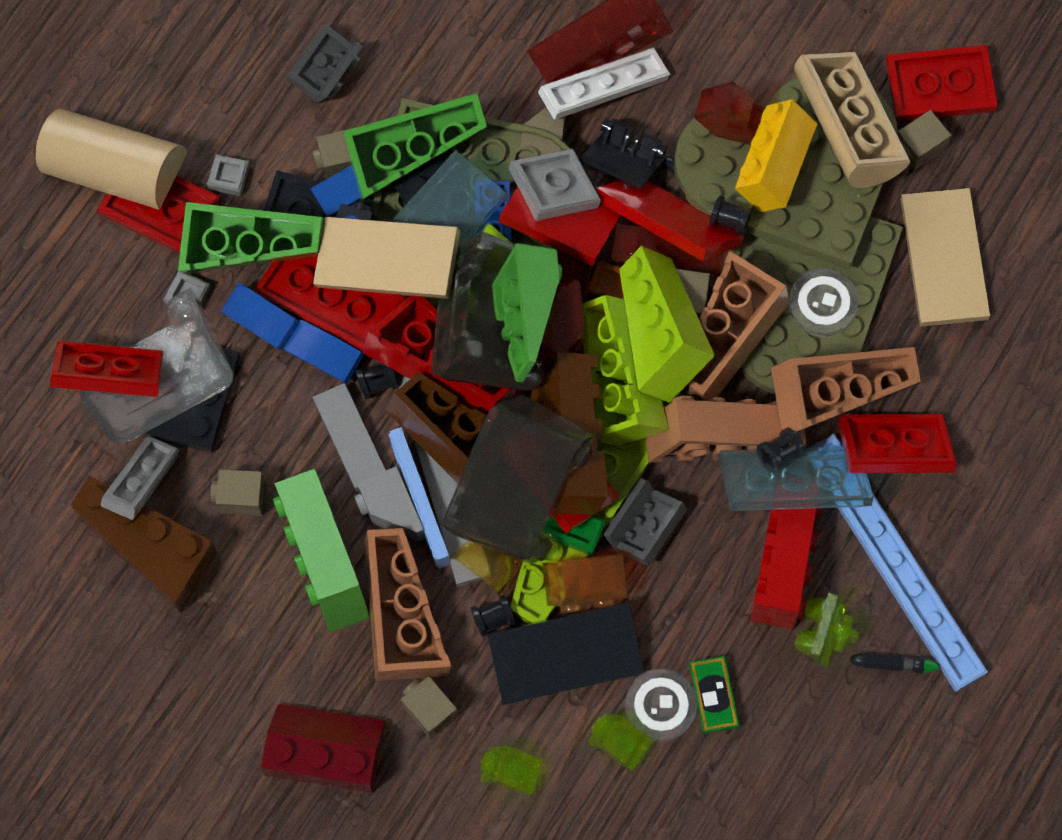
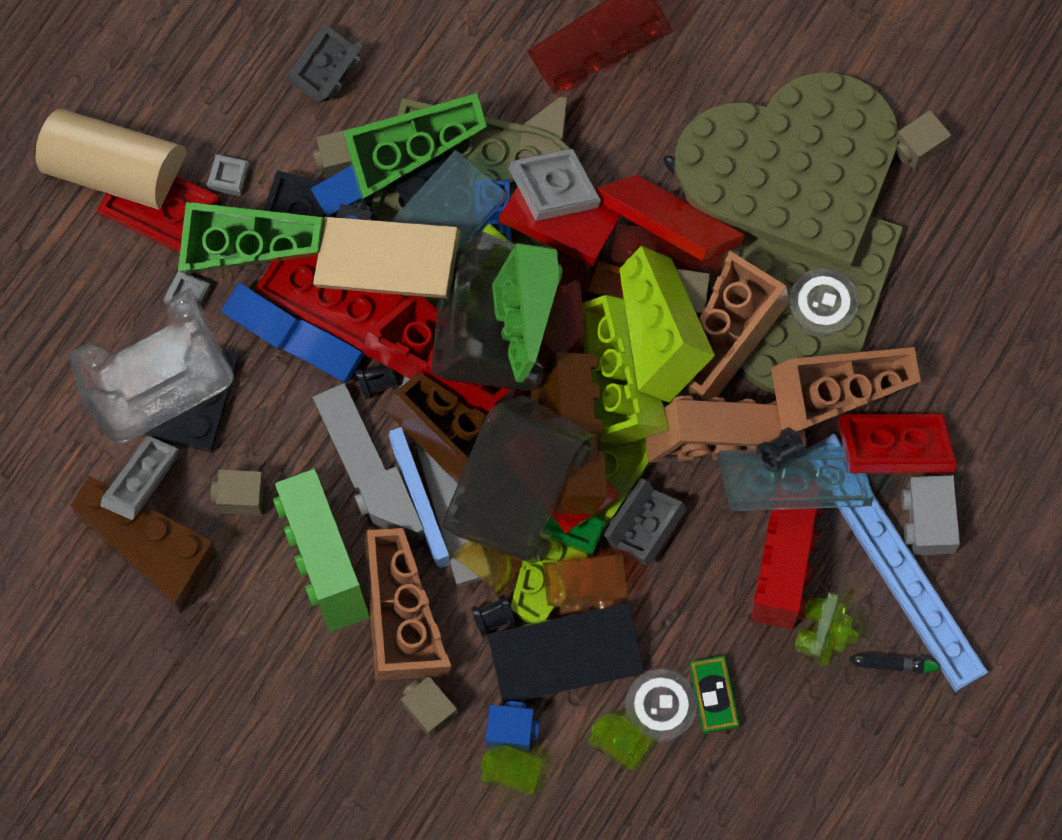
(106, 368): red tile -> none
(323, 748): dark red slope -> none
(512, 726): none -> blue brick
(603, 83): white tile -> none
(623, 157): black hinge -> none
(729, 112): clear red slope -> none
(730, 215): black bush -> none
(776, 156): yellow brick -> none
(852, 117): tan brick -> none
(931, 515): none -> light grey brick
(941, 81): red plate -> none
(944, 257): tan tile -> none

